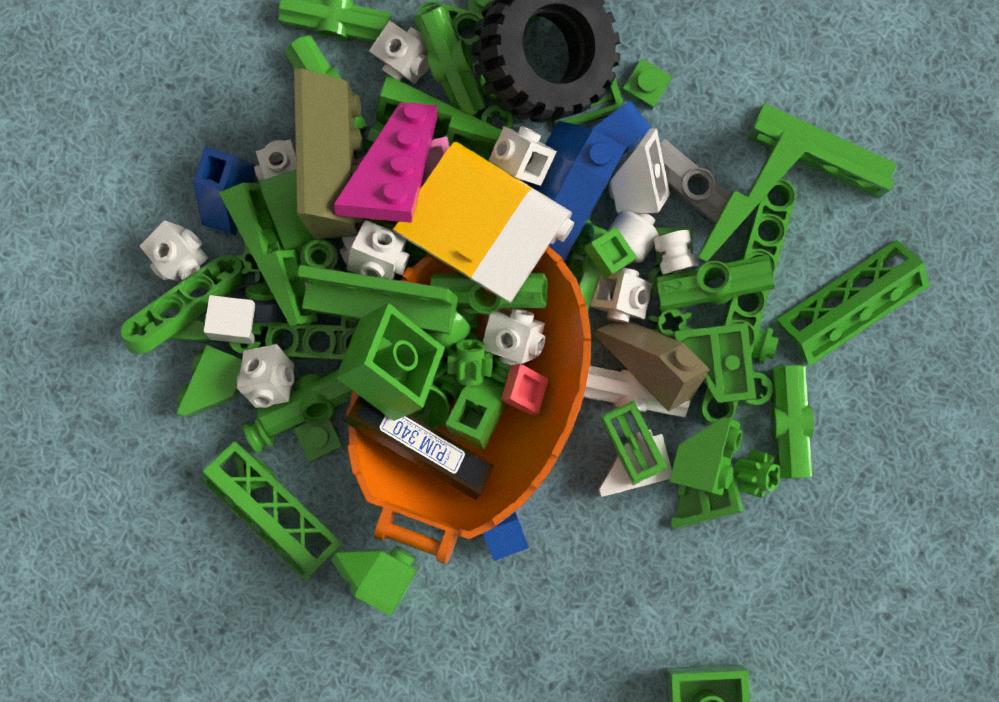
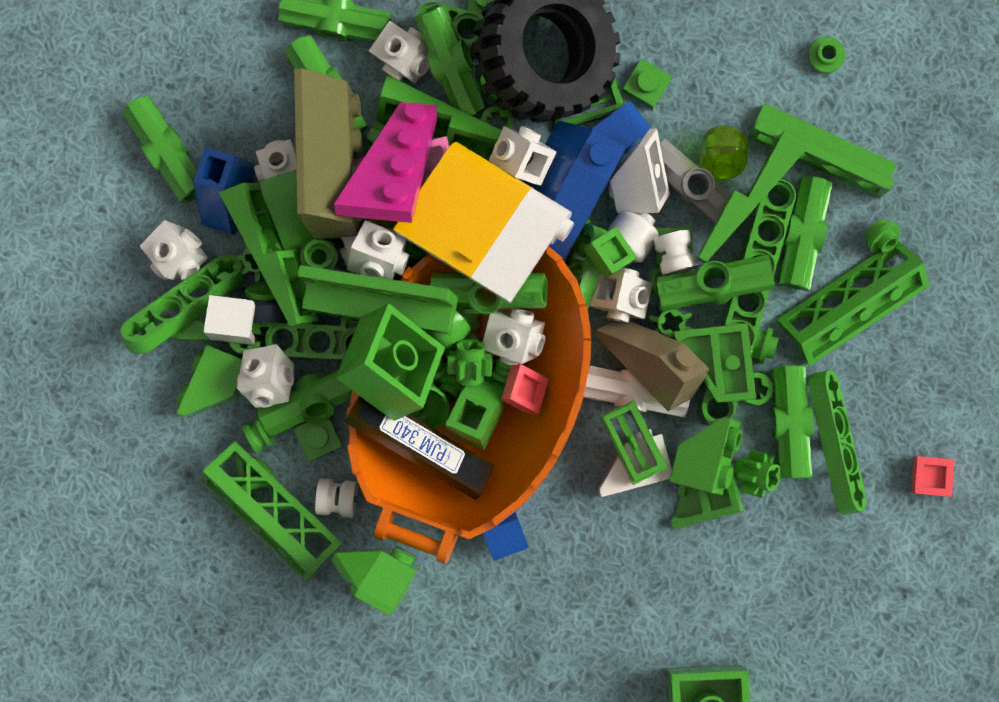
(162, 147): none -> bright green piece
(328, 494): none -> white wheel
(724, 152): none -> clear neon green head
(805, 233): none -> bright green piece
(822, 64): none -> bright green plate
(837, 442): none -> bright green beam
(882, 236): none -> bright green plate
(932, 476): none -> coral plate

